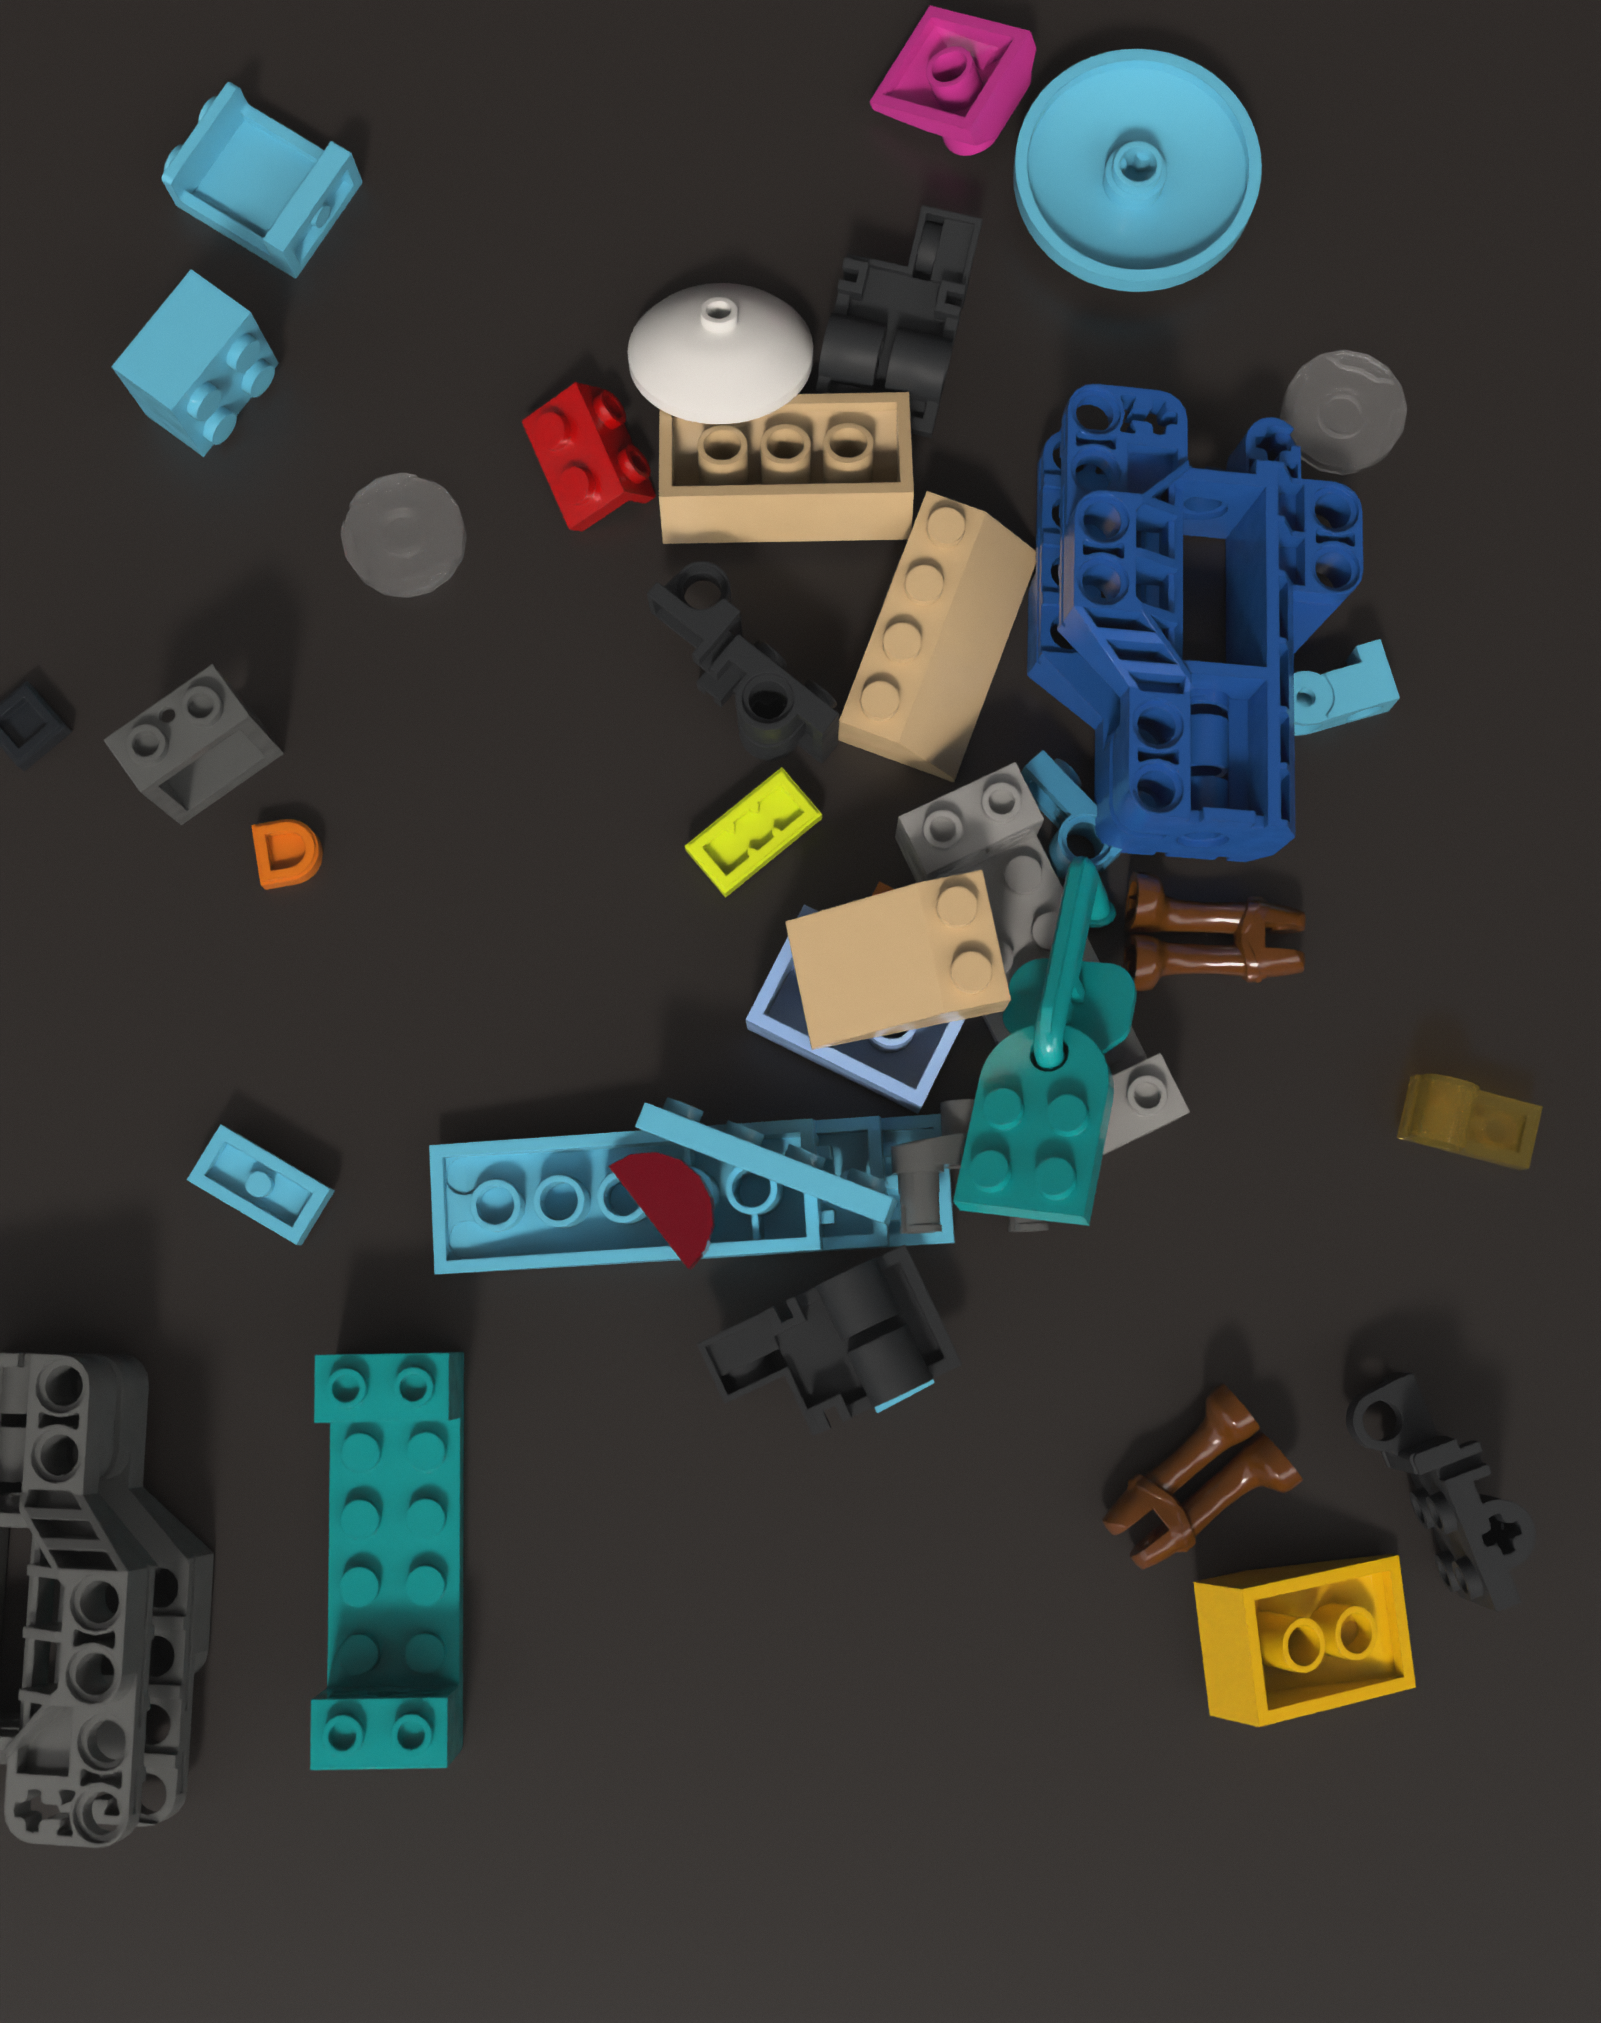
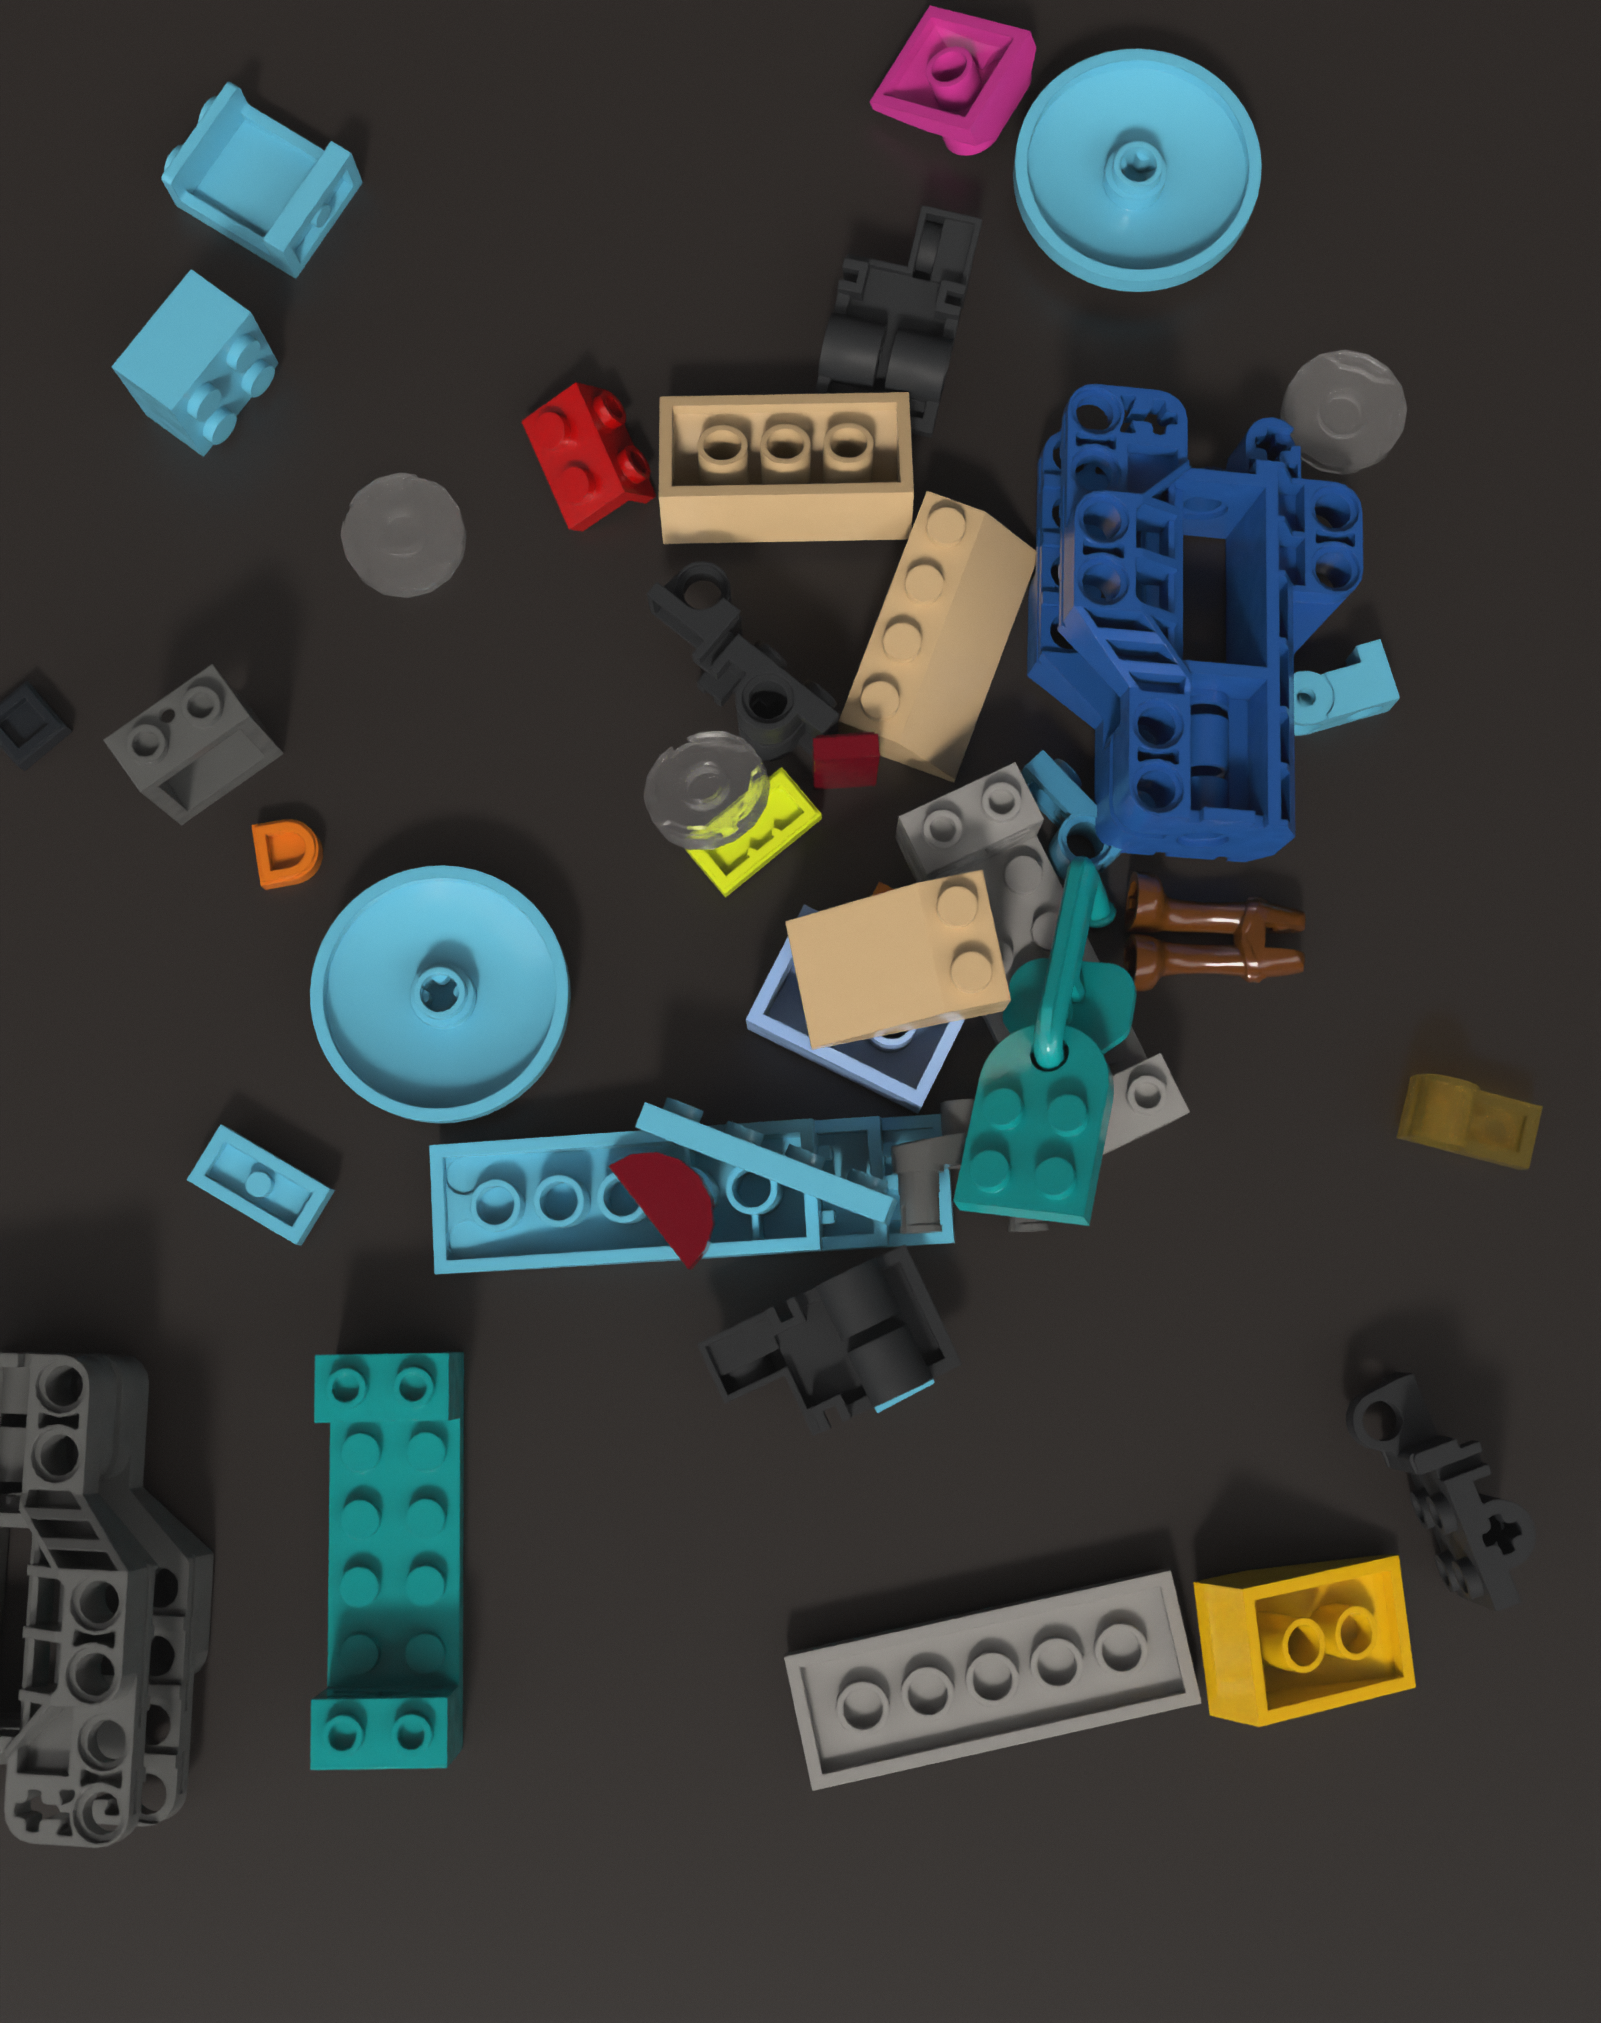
(440, 994): none -> medium azure dish
(707, 790): none -> clear tile
(720, 354): white dish -> none
(845, 760): none -> dark red tile
(991, 1678): none -> light grey plate
(1255, 1465): reddish brown piece -> none

